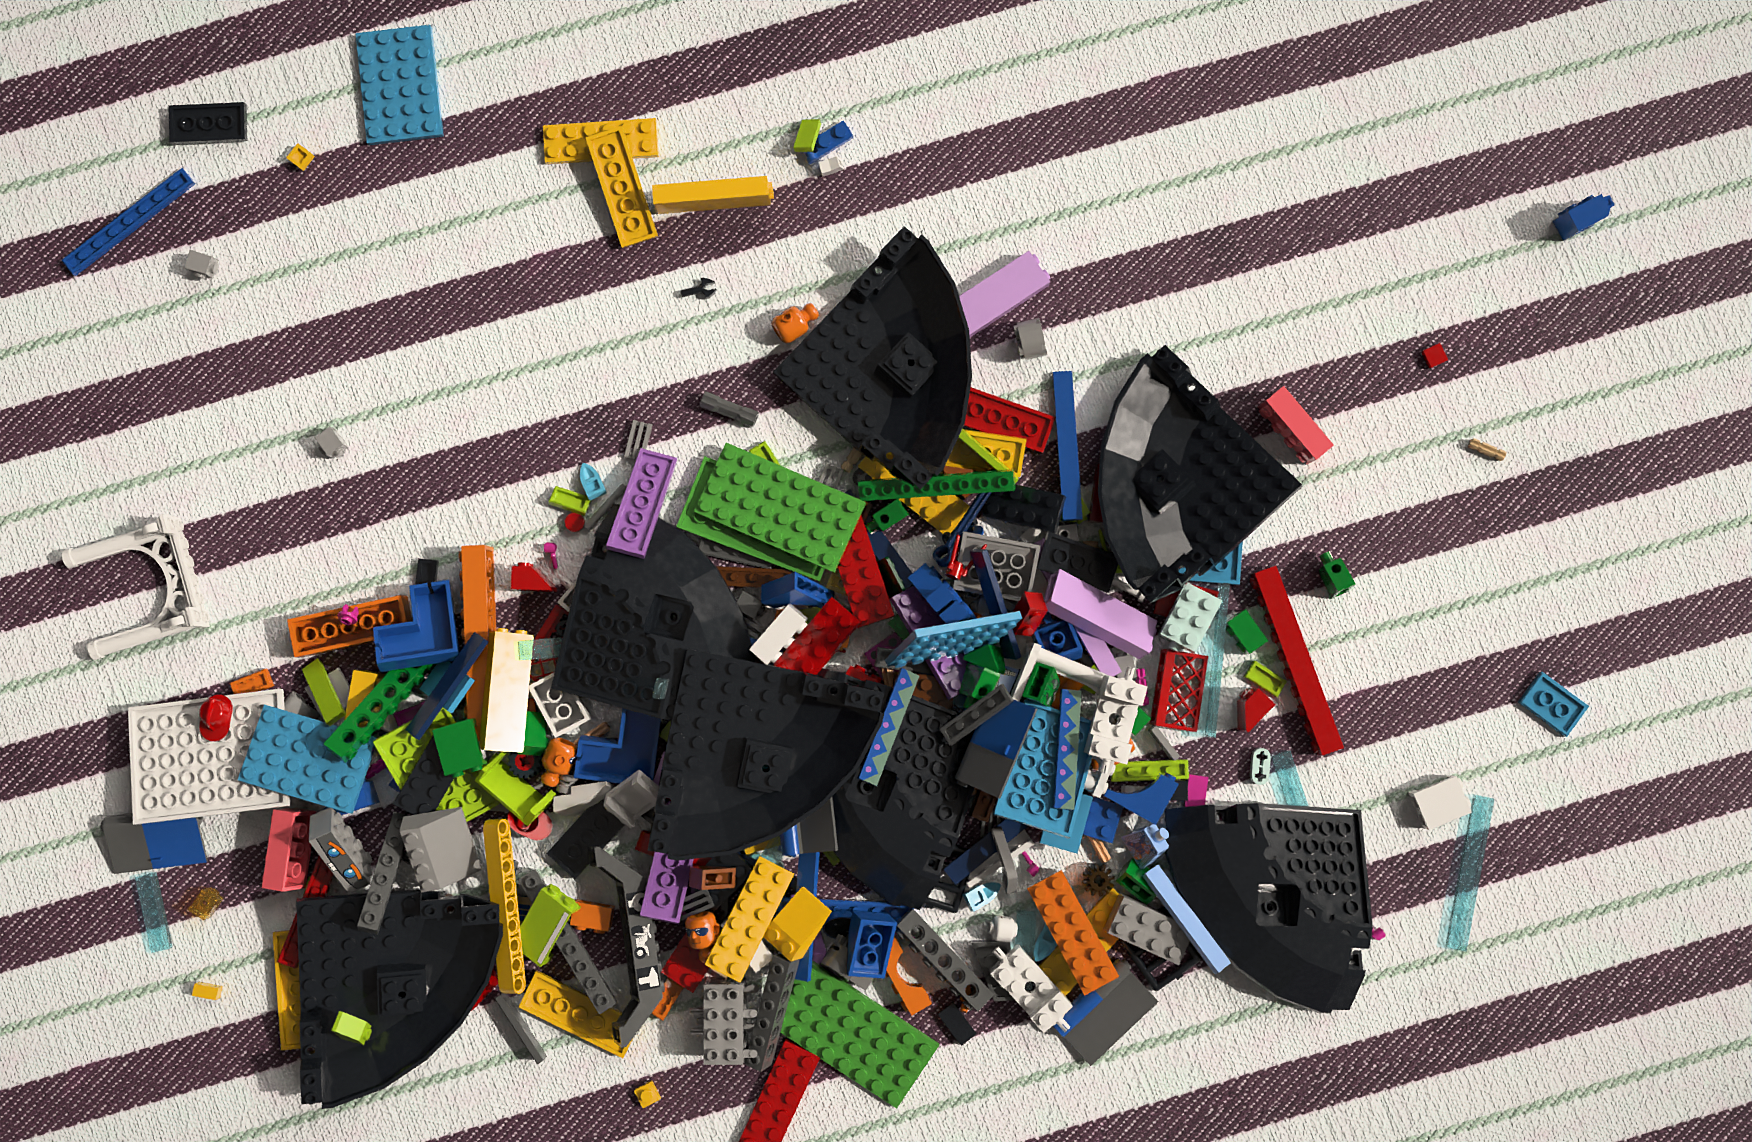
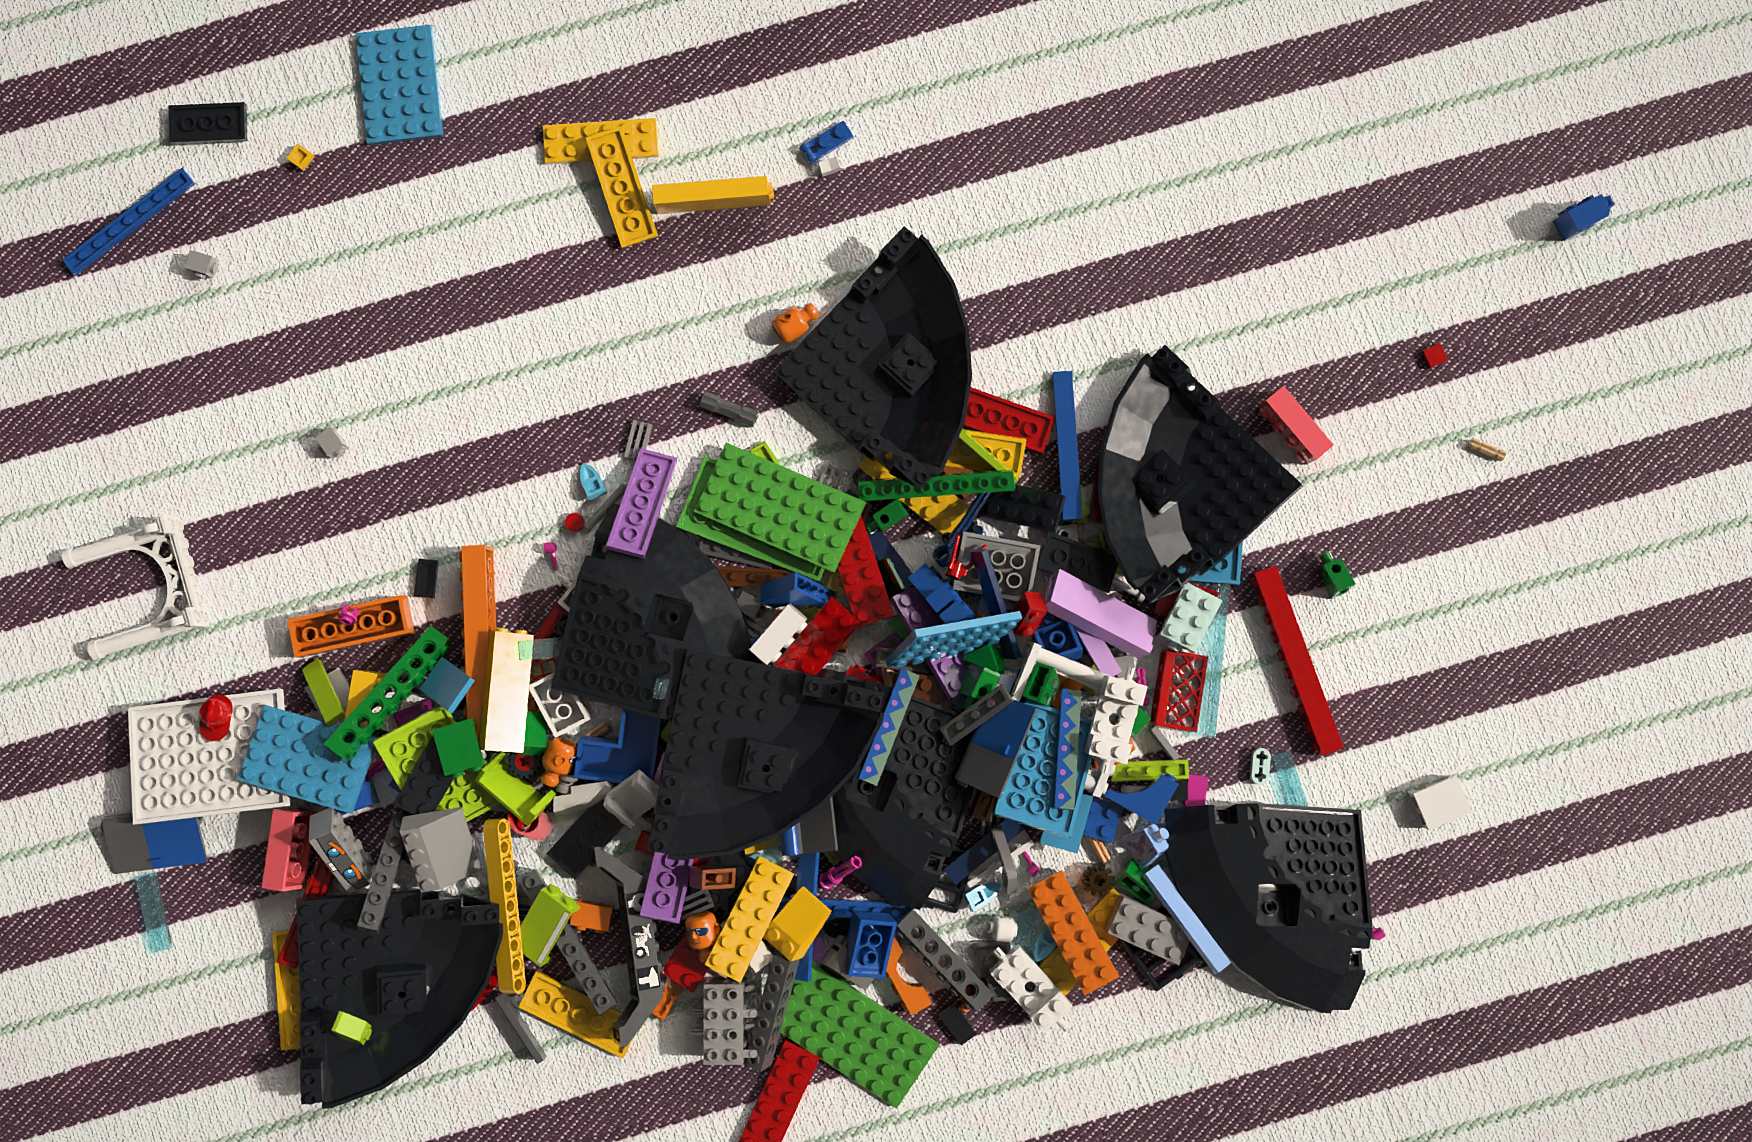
(207, 990): yellow piece -> none
(213, 900): clear yellow brick -> none
(252, 683): orange plate -> none
(297, 704): light grey panel -> none
(427, 638): blue piece -> none
(446, 685): dark blue tile -> none
(528, 578): red slope -> none
(569, 500): lime tile -> none
(647, 1094): yellow plate -> none
(700, 289): black bar -> none
(807, 135): lime tile -> none
(852, 458): tan axle -> none
(852, 864): none -> dark pink pin
(1003, 291): lavender brick -> none
(1029, 535): white piece -> none
(1031, 339): light grey brick -> none
(1106, 1013): dark grey door -> none
(1245, 632): green brick -> none
(1252, 708): red slope -> none
(1265, 678): lime tile -> none
(1469, 873): clear light blue tile -> none
(1553, 704): dark azure tile -> none

